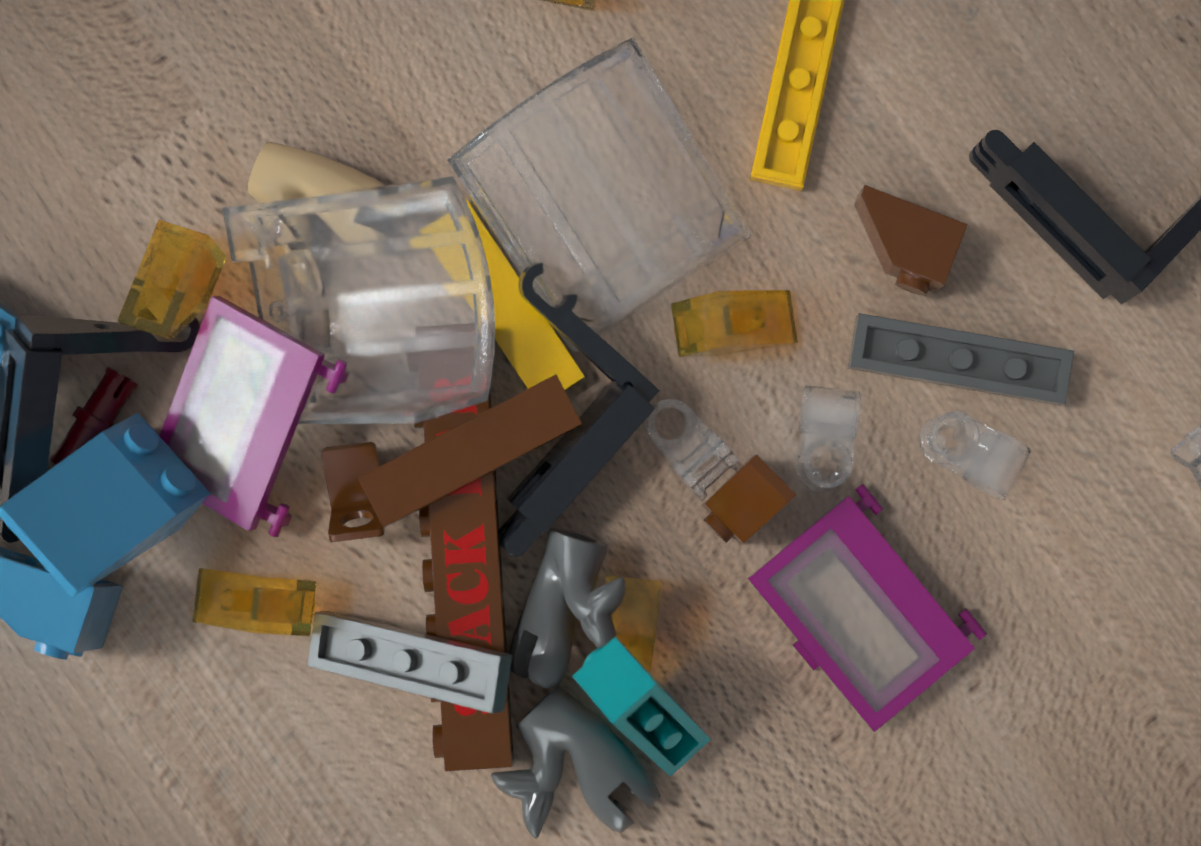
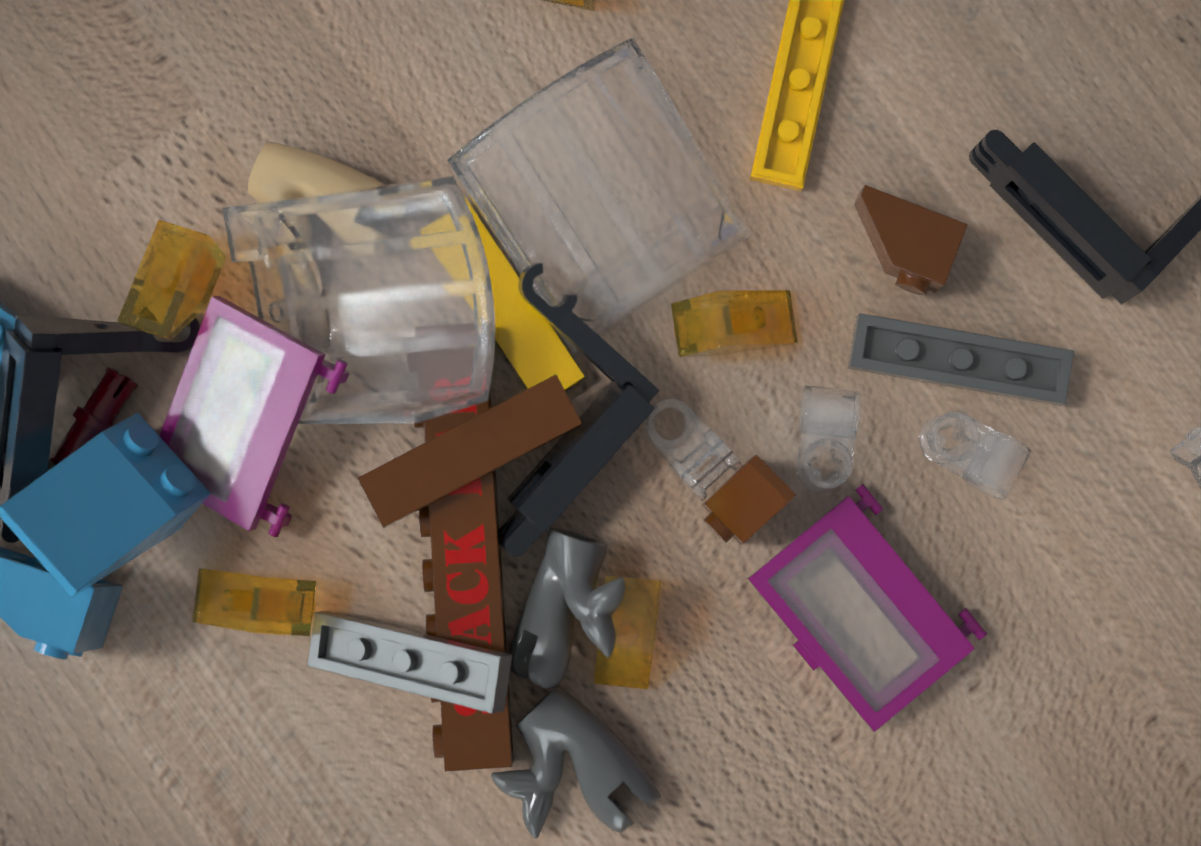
(347, 498): reddish brown bracket -> none
(640, 706): teal brick -> none

